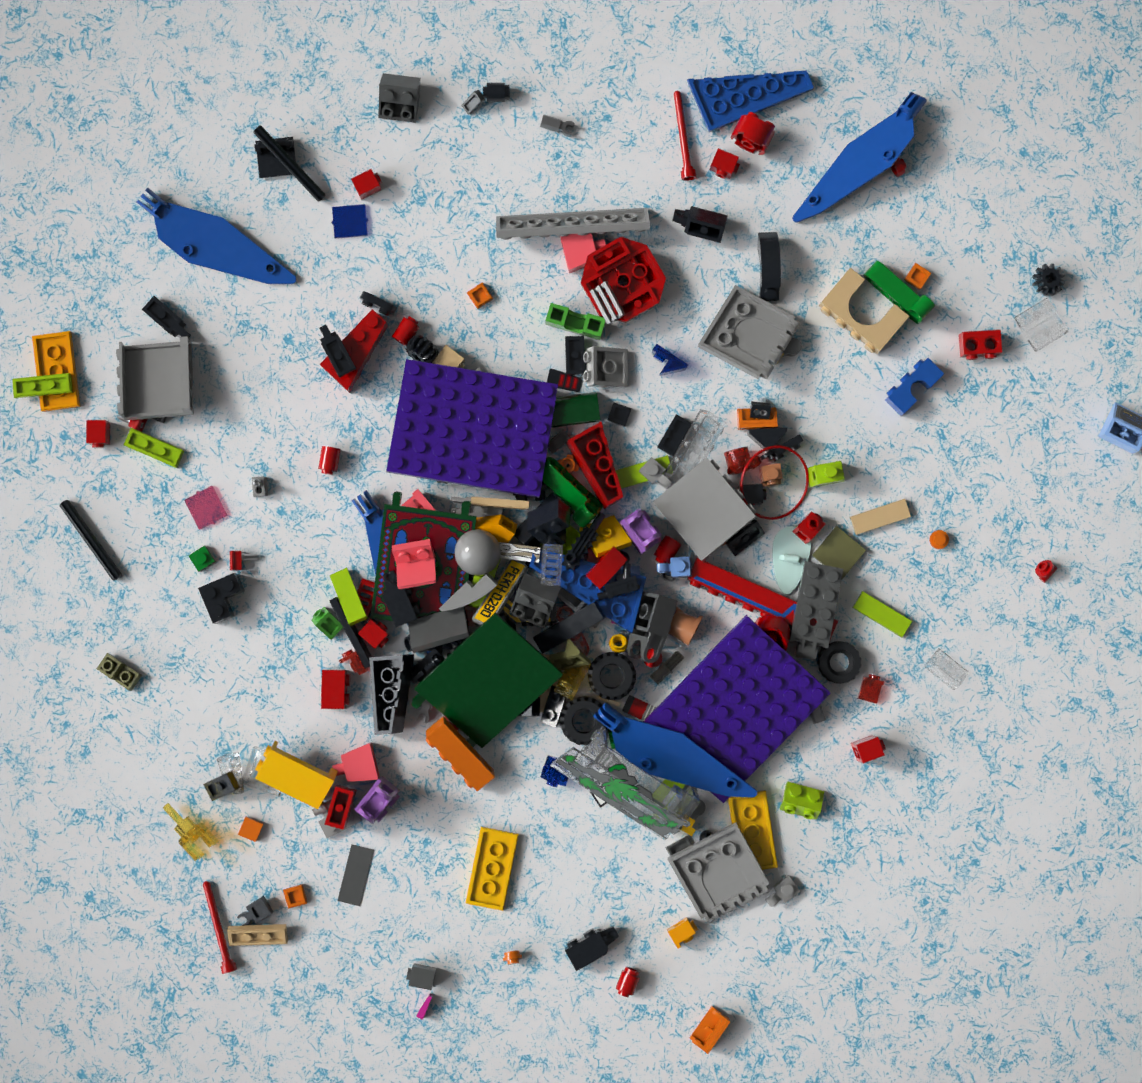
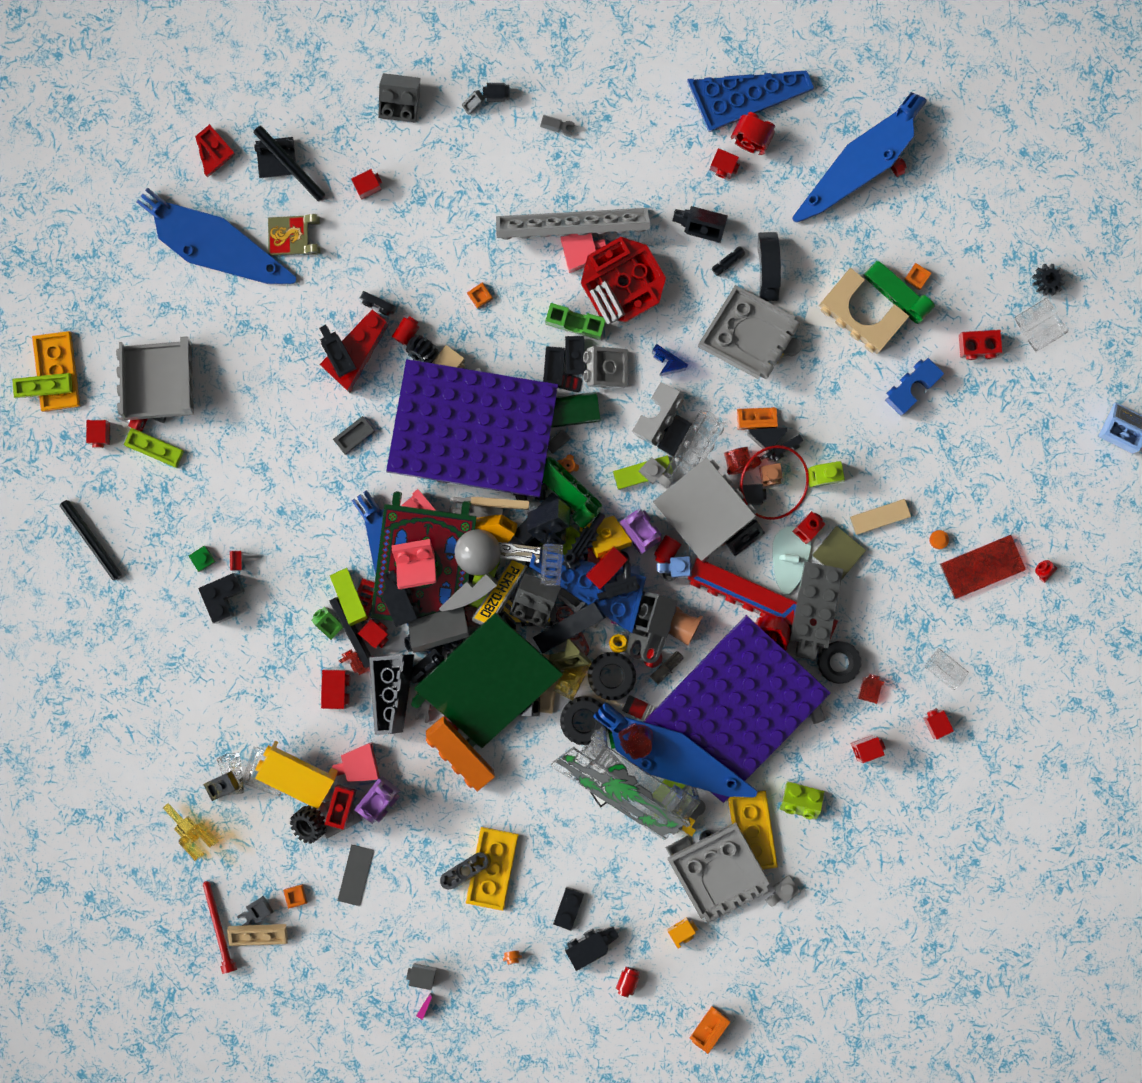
(119, 671): olive slope -> none
(165, 317): black hinge -> none
(205, 507): clear pink piece -> none
(212, 150): none -> red wing
(250, 829): orange tile -> none
(259, 482): light grey piece -> none
(290, 235): none -> flag
(302, 829): none -> black tyre
(329, 460): red brick -> none
(349, 221): clear blue piece -> none
(353, 435): none -> dark grey tile
(479, 868): none -> black beam
(553, 708): black hinge -> none
(553, 776): clear blue brick -> none
(554, 365): none -> black tile
(568, 908): none -> black plate
(595, 461): red wedge -> none
(619, 414): black tile -> none
(639, 740): none -> clear red piece
(653, 429): none -> light grey arch
(687, 172): red piece -> none
(728, 261): none -> black axle
(760, 409): black piece -> none
(882, 614): lime tile -> none
(938, 723): none -> red brick
(982, 566): none -> clear red tile

